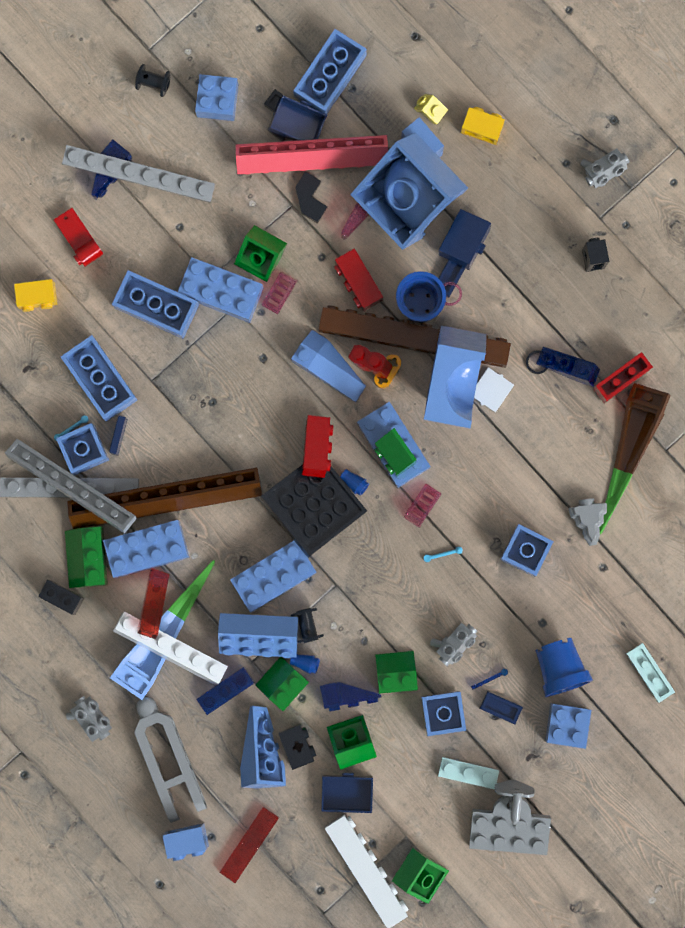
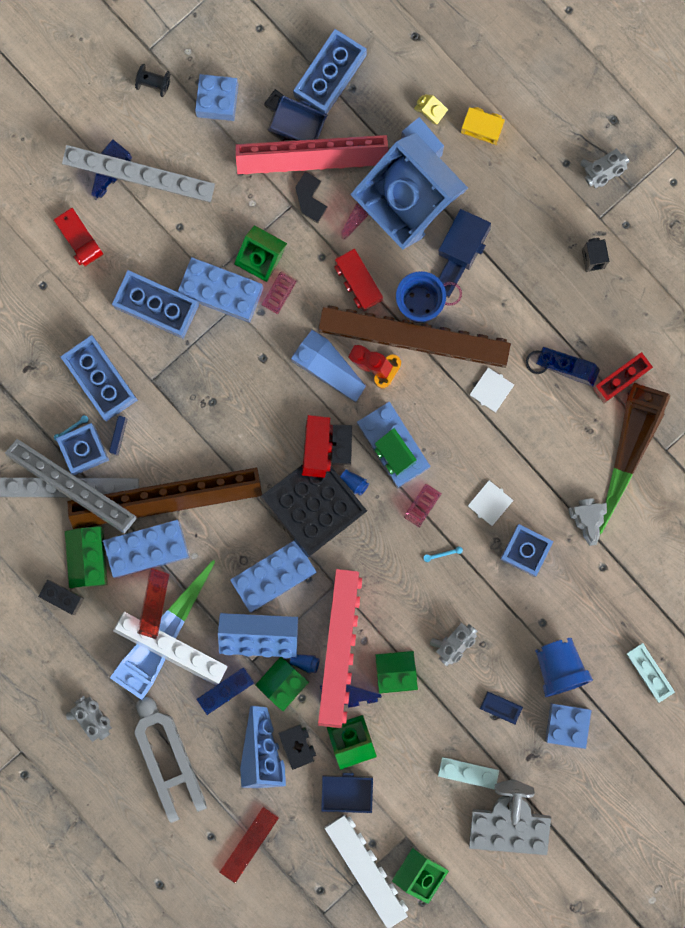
(35, 294): yellow brick -> none
(185, 841): medium blue brick -> none
(307, 623): black hose -> none
(338, 649): none -> coral brick
(343, 450): none -> black piece
(443, 713): medium blue brick -> none
(455, 376): medium blue piece -> none
(490, 503): none -> white piece
(504, 672): clear blue hinge -> none

